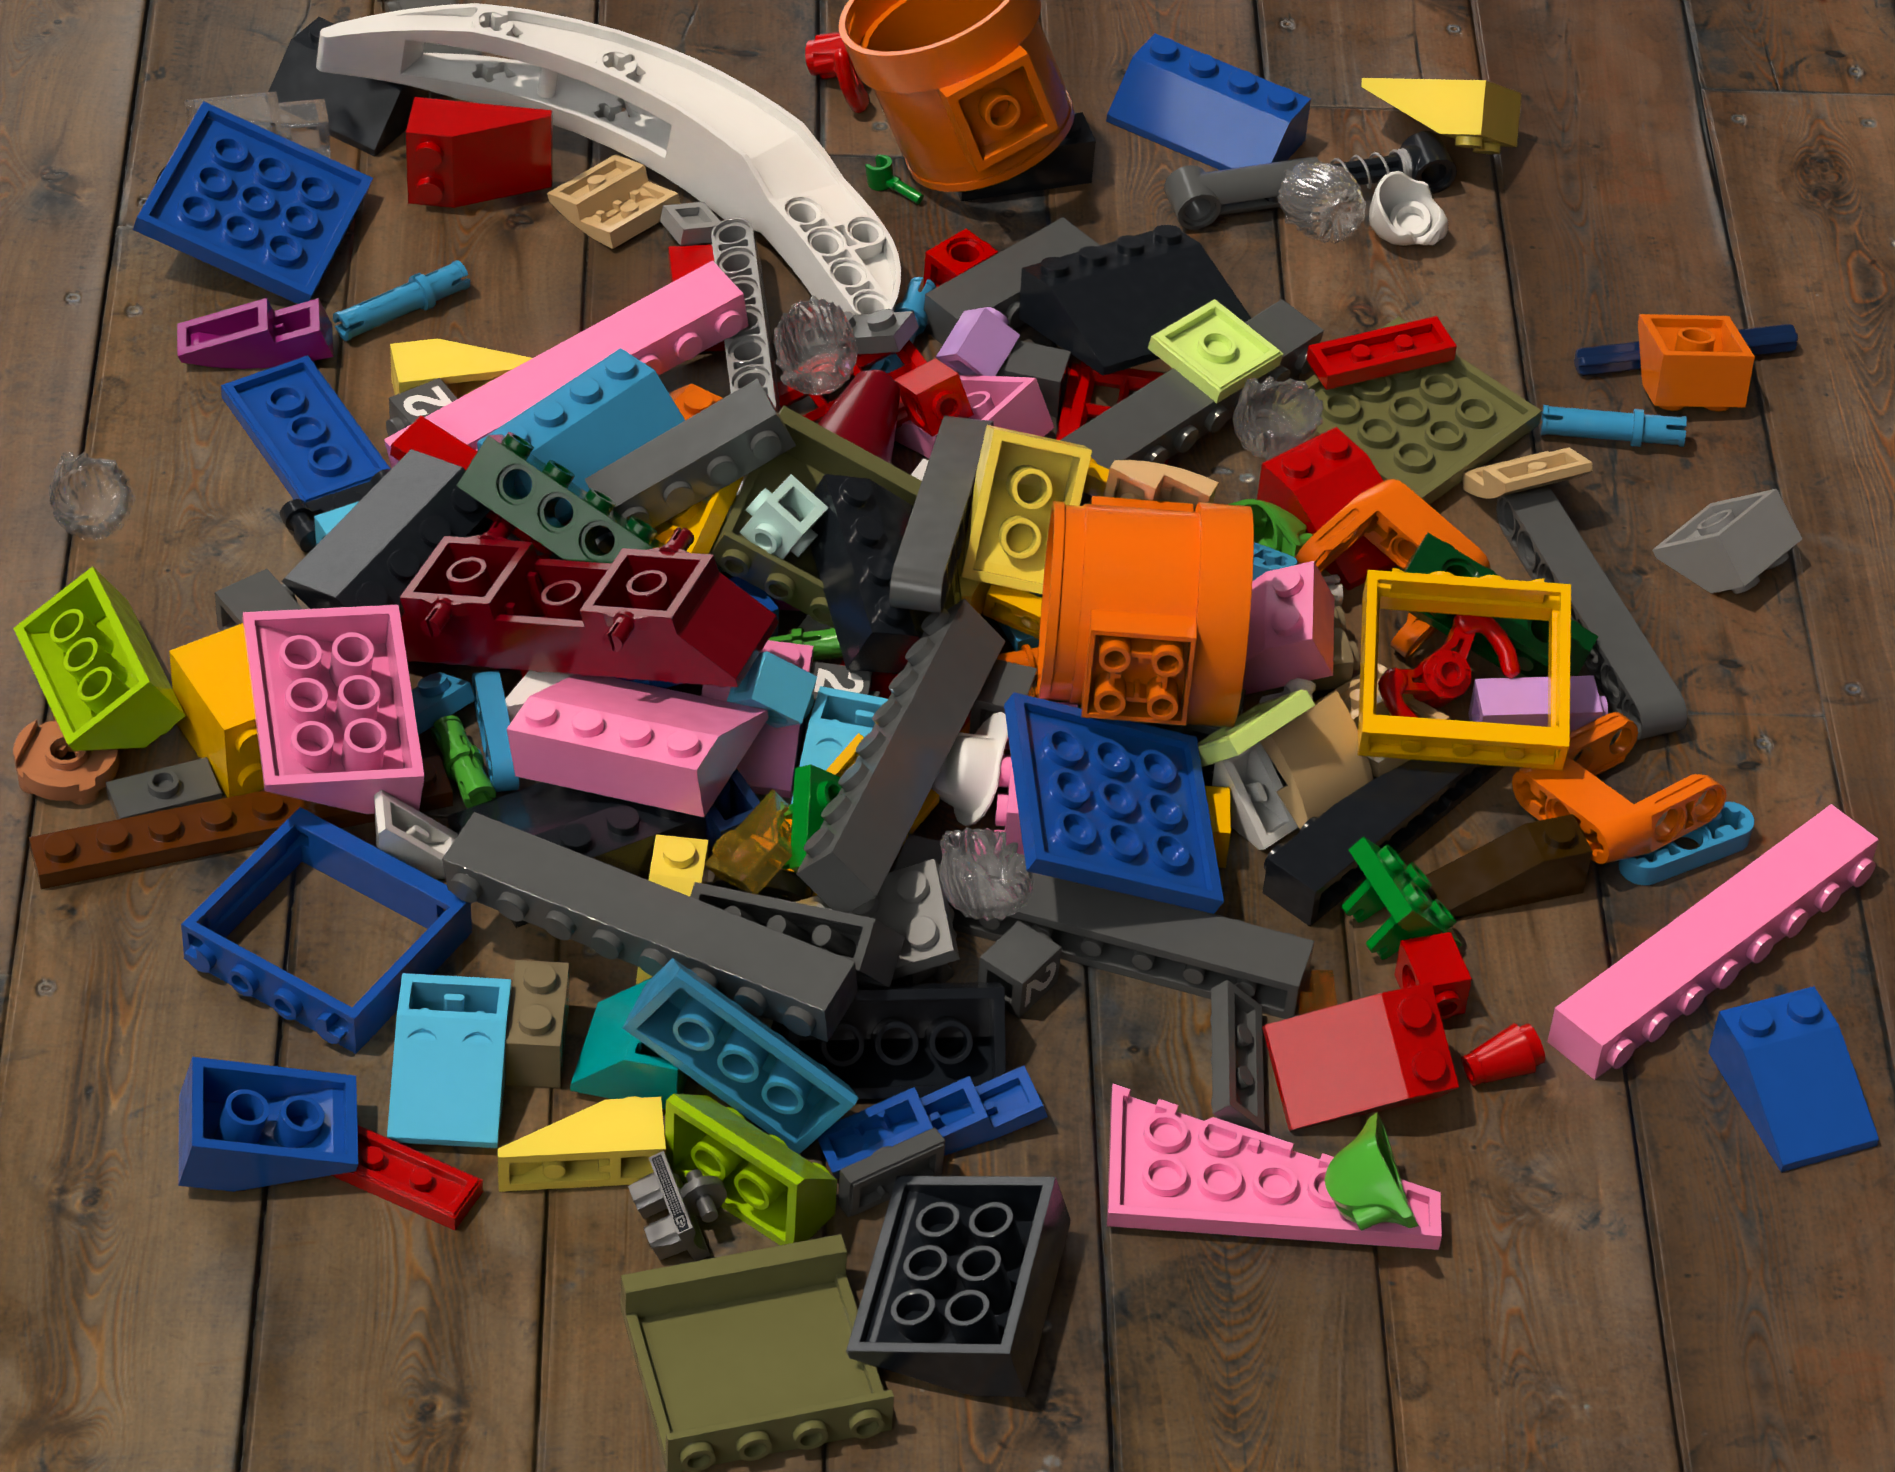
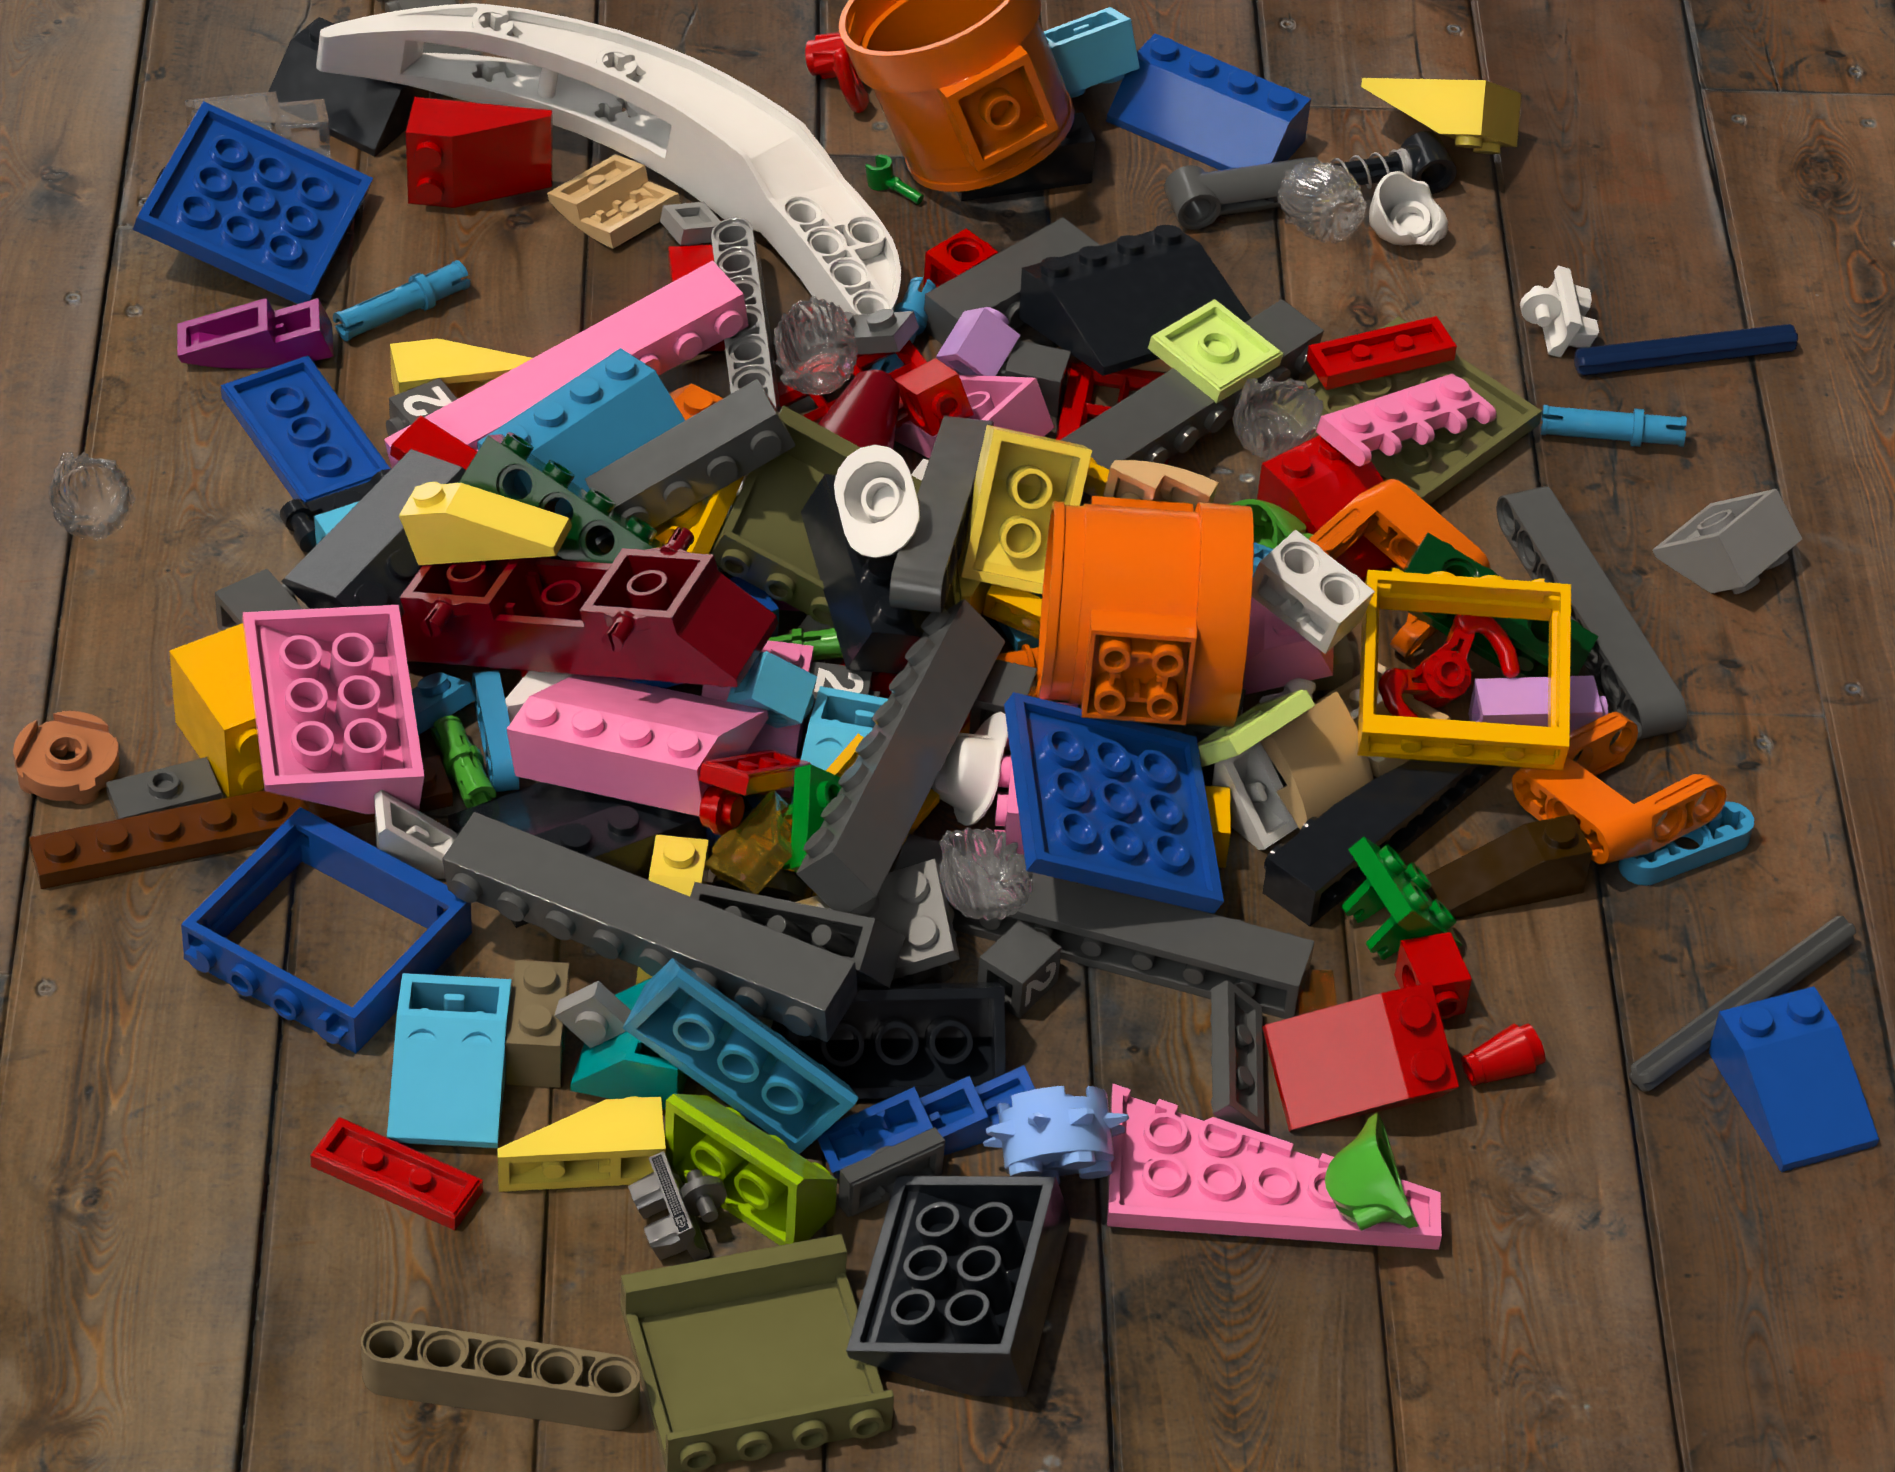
(98, 668): lime slope -> none
(264, 1125): blue slope -> none
(476, 525): none -> light yellow slope
(537, 1381): none -> dark tan beam
(593, 1014): none -> light grey plate
(721, 810): none -> red plate
(751, 772): none -> red tile
(784, 519): light aqua brick -> none
(876, 501): none -> white piece
(1057, 1133): none -> light blue brick
(1093, 50): none -> medium azure slope
(1310, 591): none -> white brick
(1403, 416): none -> bright pink hinge
(1525, 473): tan slope -> none
(1561, 313): none -> white hips
(1694, 361): orange slope -> none
(1712, 942): bright pink brick -> none
(1767, 983): none -> dark grey axle

